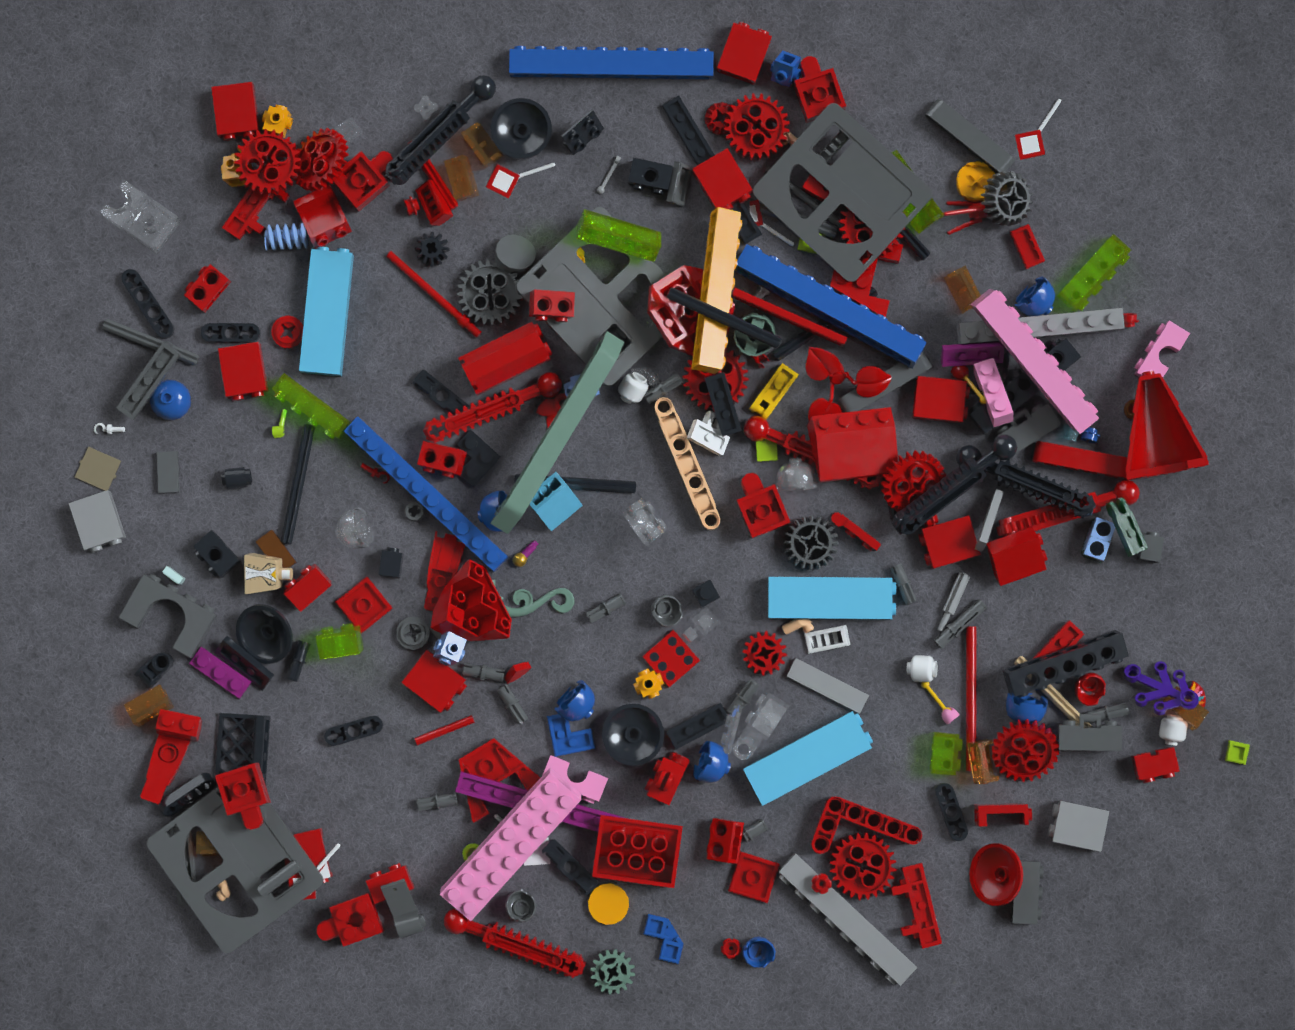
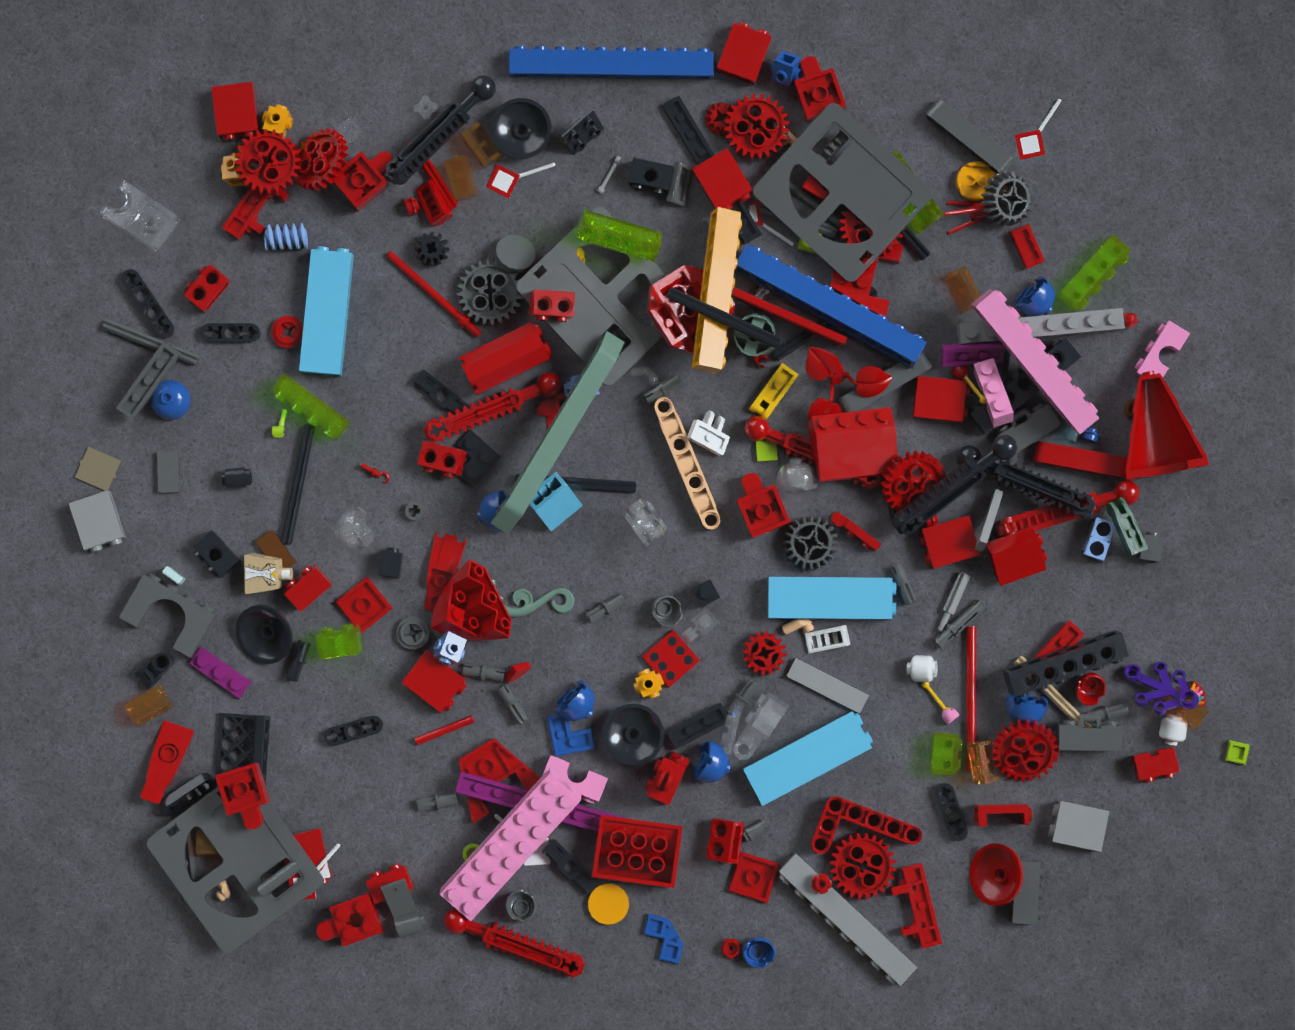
(109, 429): white hand -> none
(178, 725): red brick -> none
(243, 371): red brick -> none
(244, 663): black plate -> none
(322, 216): red panel -> none
(426, 494): blue brick -> none
(521, 558): piece -> none
(600, 964): sand green gear -> none
(633, 388): white head -> none
(723, 403): black plate -> none
(734, 379): red gear -> none

